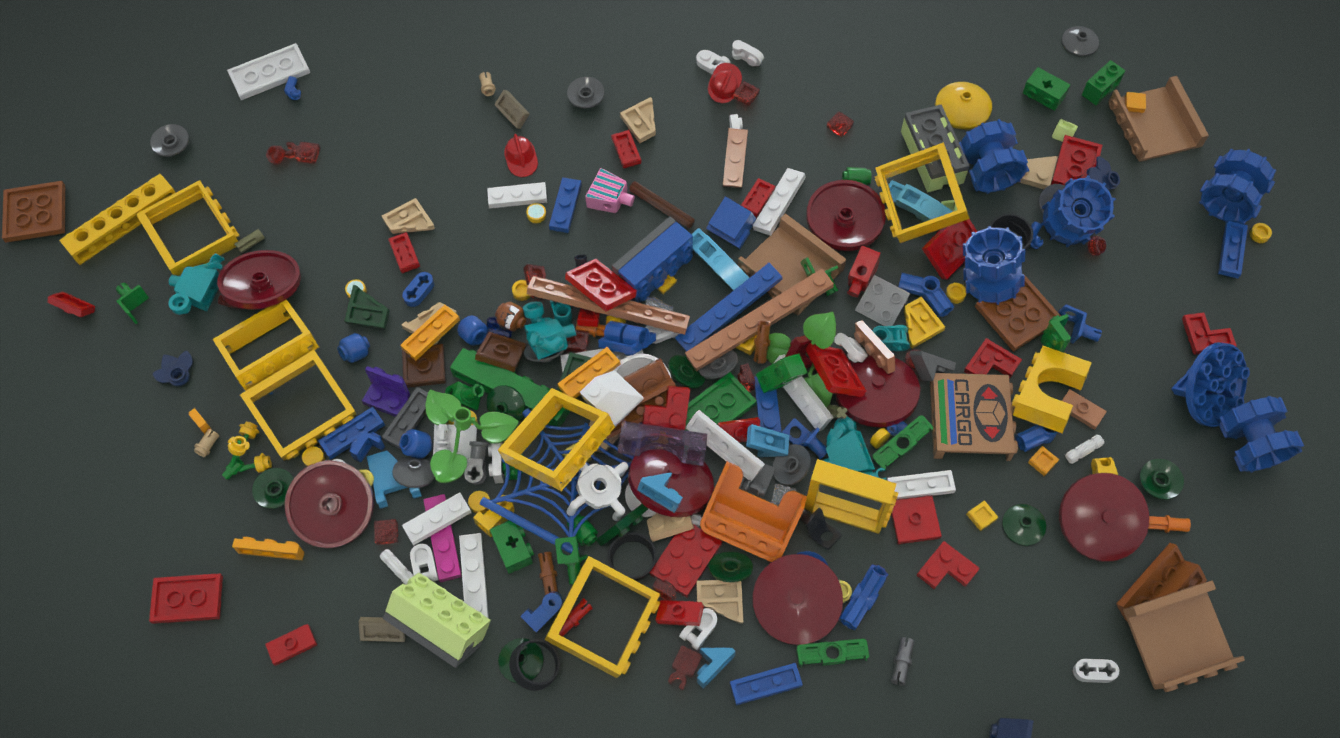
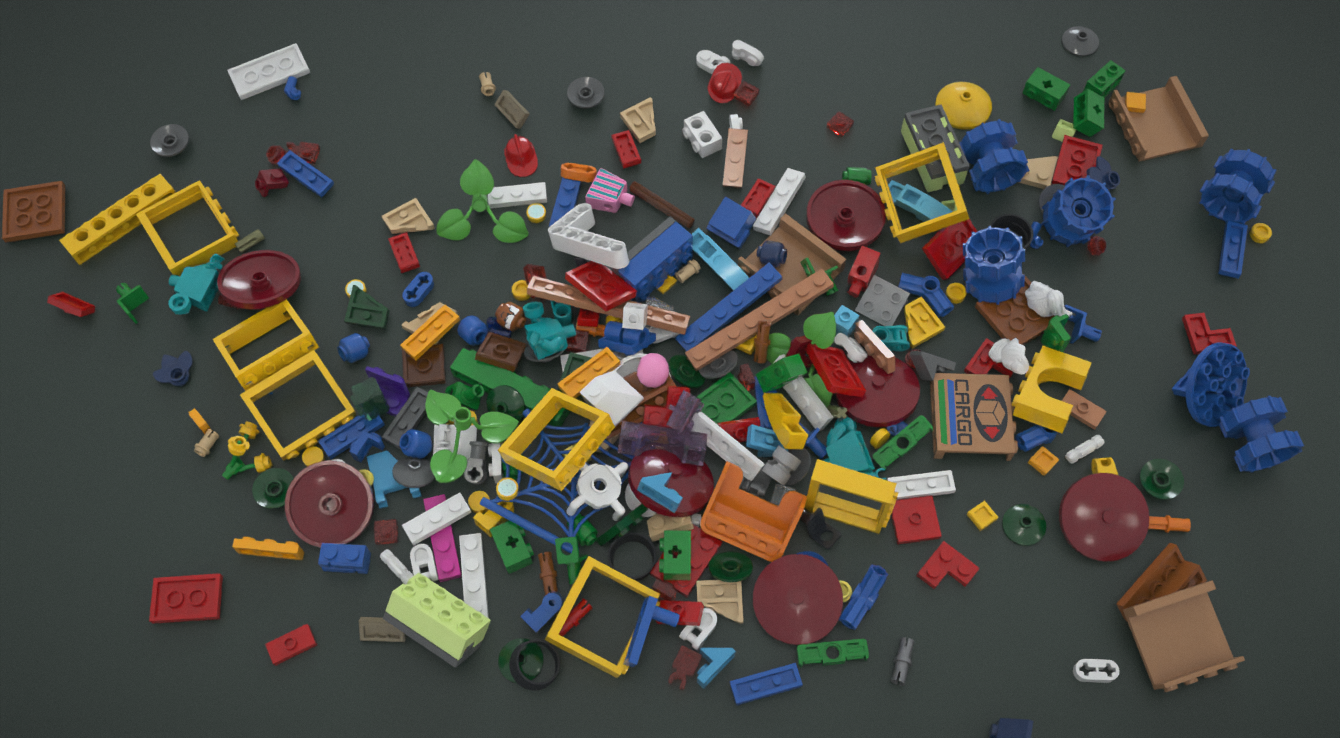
(270, 180): none -> dark red bracket
(305, 173): none -> blue plate
(344, 558): none -> blue brick
(369, 399): none -> brick
(479, 182): none -> bright green plant
(507, 489): none -> tile
(572, 237): none -> white beam
(578, 172): none -> orange beam
(635, 316): none -> white brick
(648, 611): none -> blue piece
(653, 370): none -> bright pink hair
(679, 567): none -> green brick
(684, 411): none -> clear purple hips
(688, 270): none -> tan pin
(706, 138): none -> white brick
(772, 252): none -> dark blue head
(781, 465): none -> light grey wheel
(785, 421): none -> yellow slope
(845, 321): none -> medium azure brick
(1010, 354): none -> white hair
(1045, 300): none -> white hair
(1088, 113): none -> green brick

